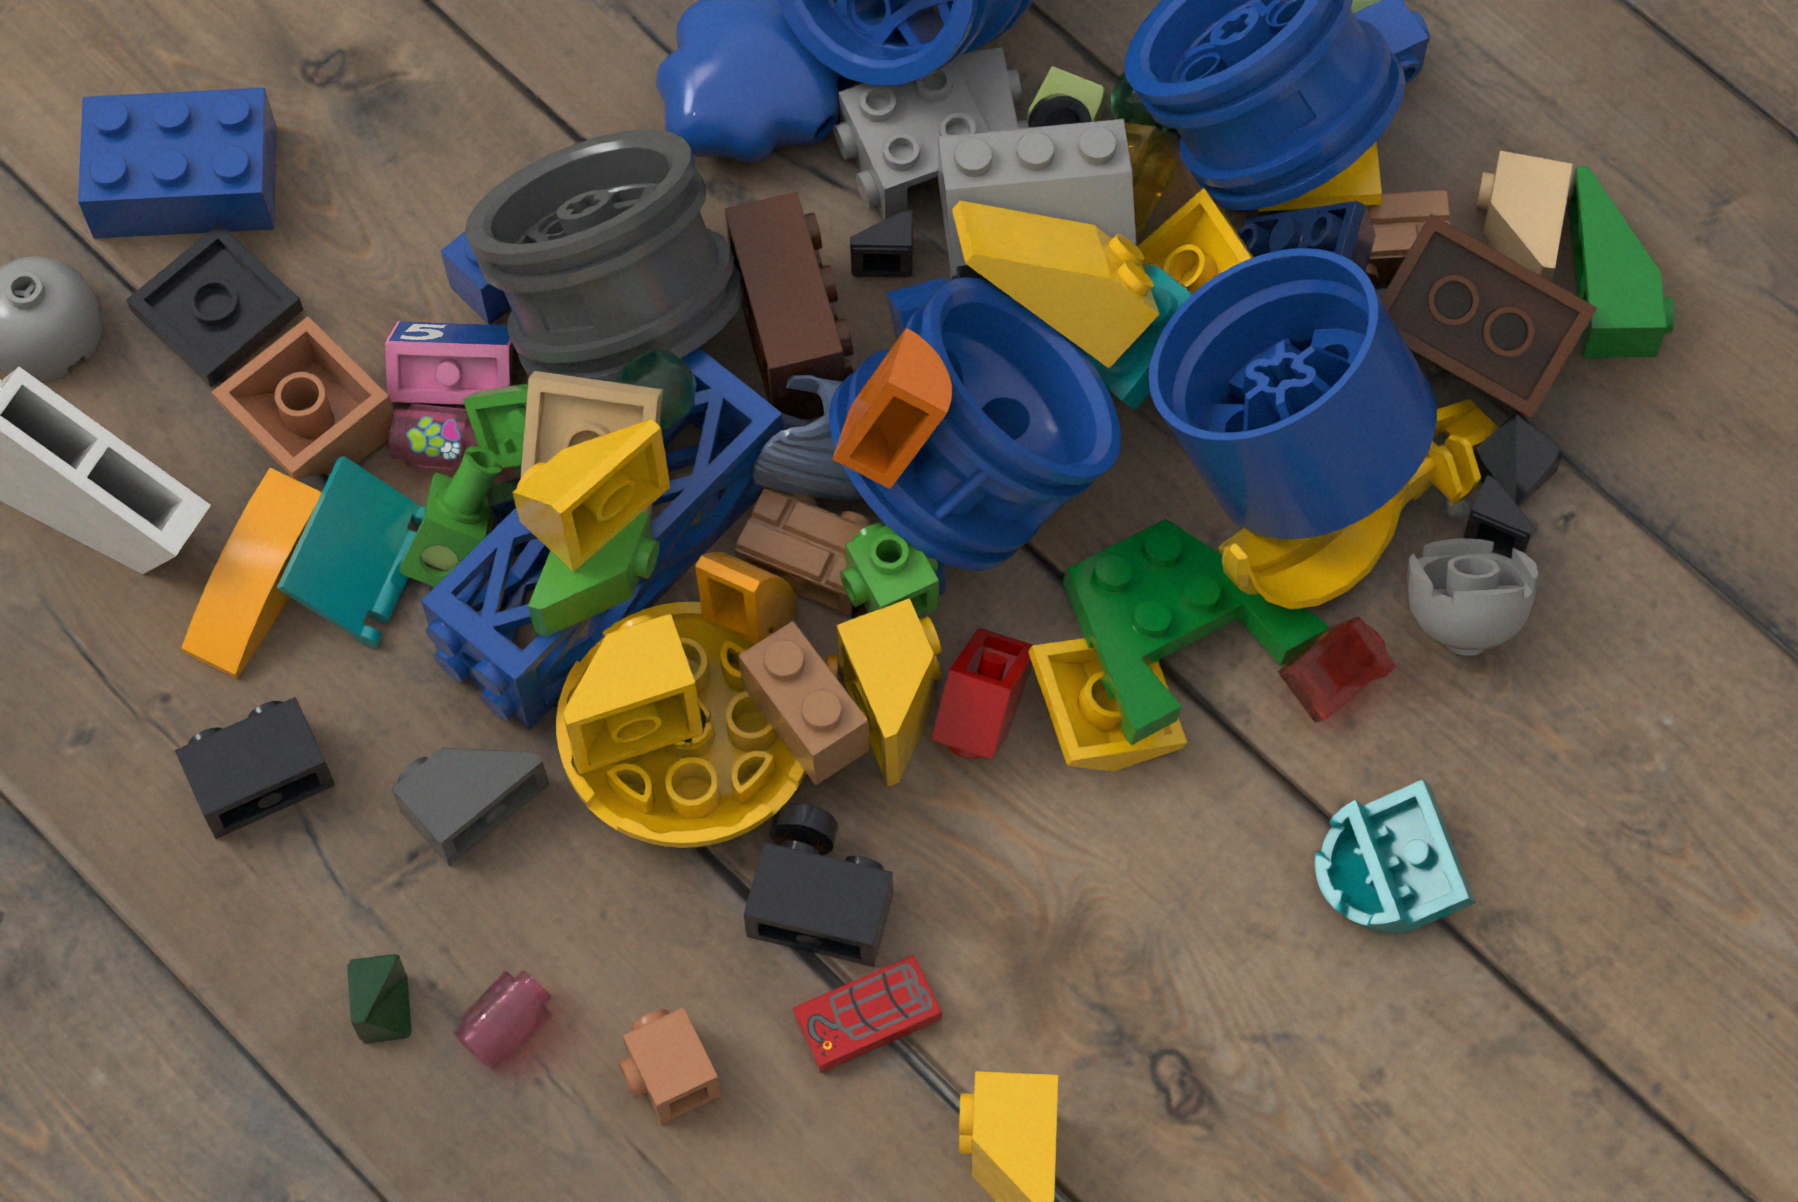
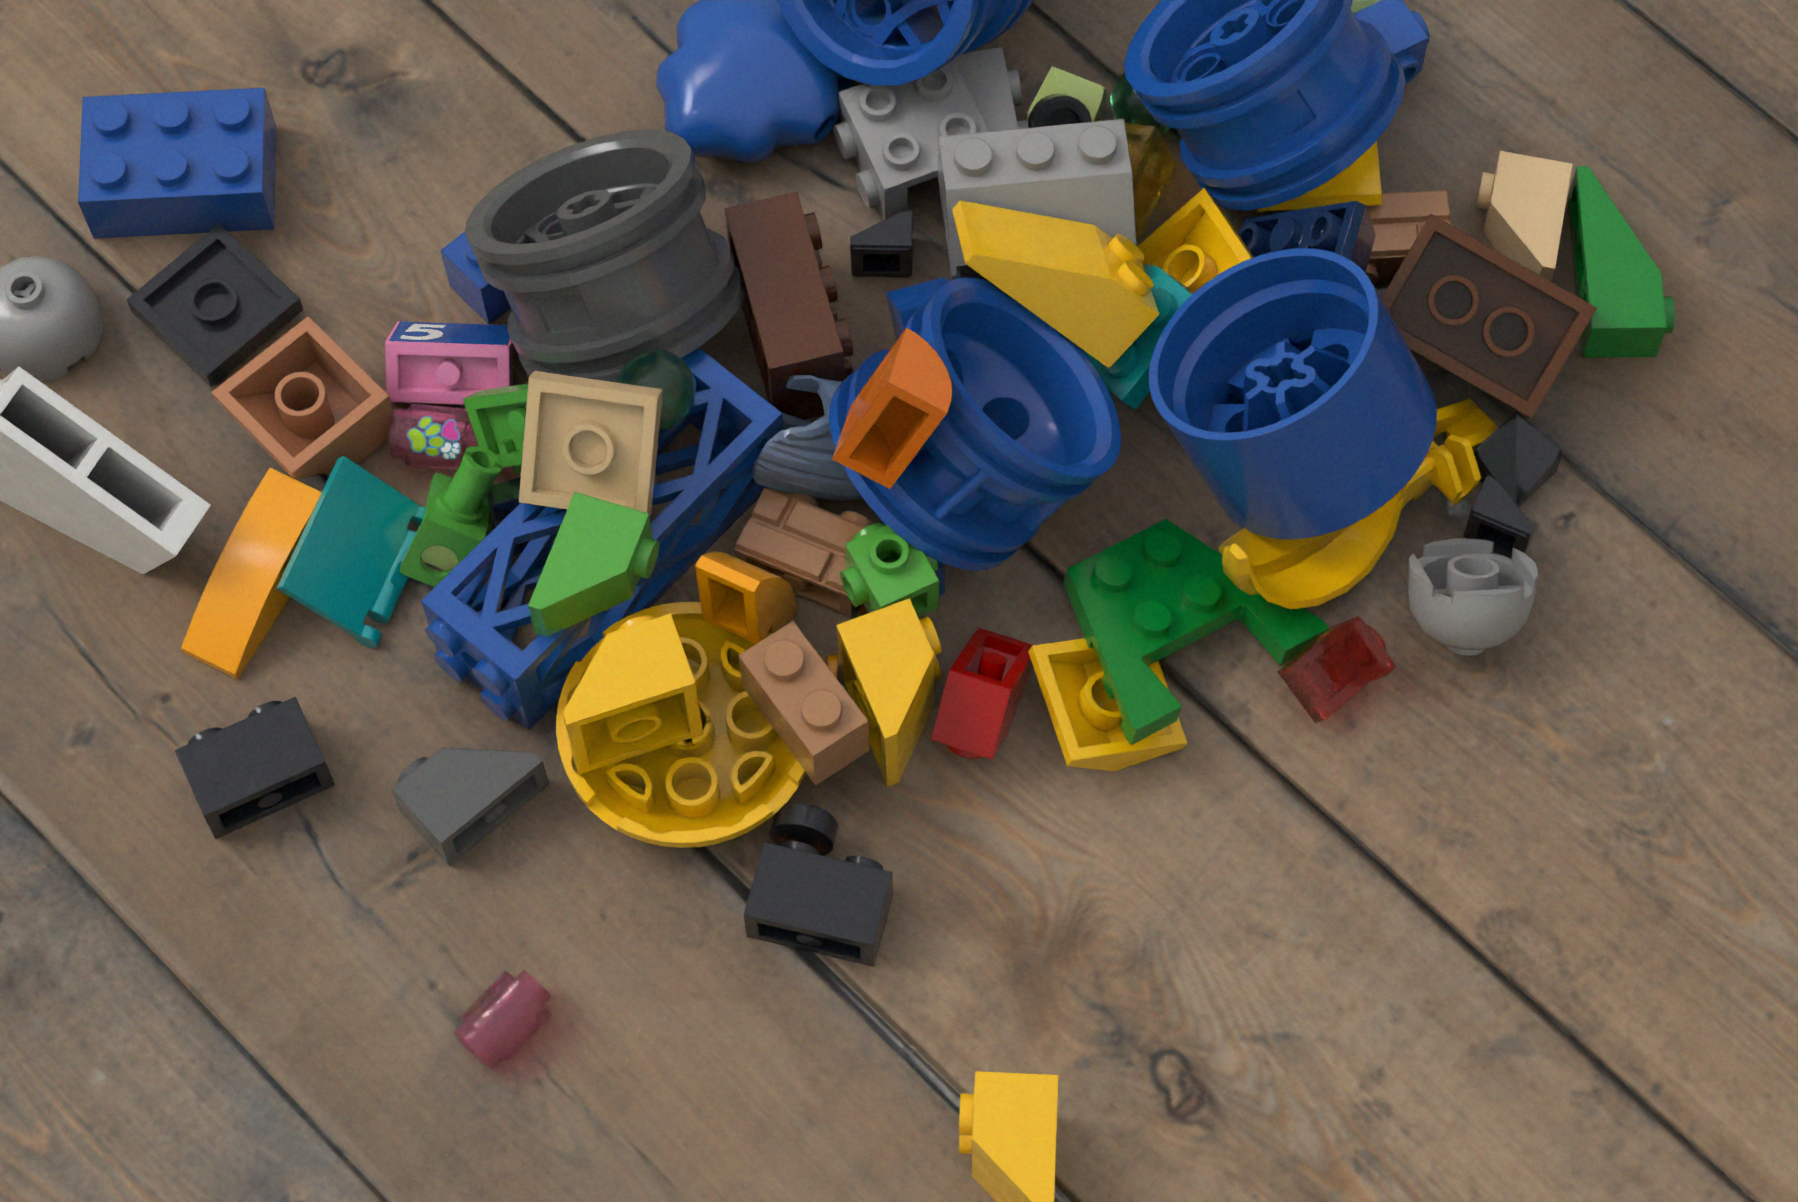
(379, 998): dark green slope -> none
(593, 490): yellow slope -> none
(669, 1064): nougat brick -> none
(867, 1013): tile -> none
(1392, 863): slope -> none

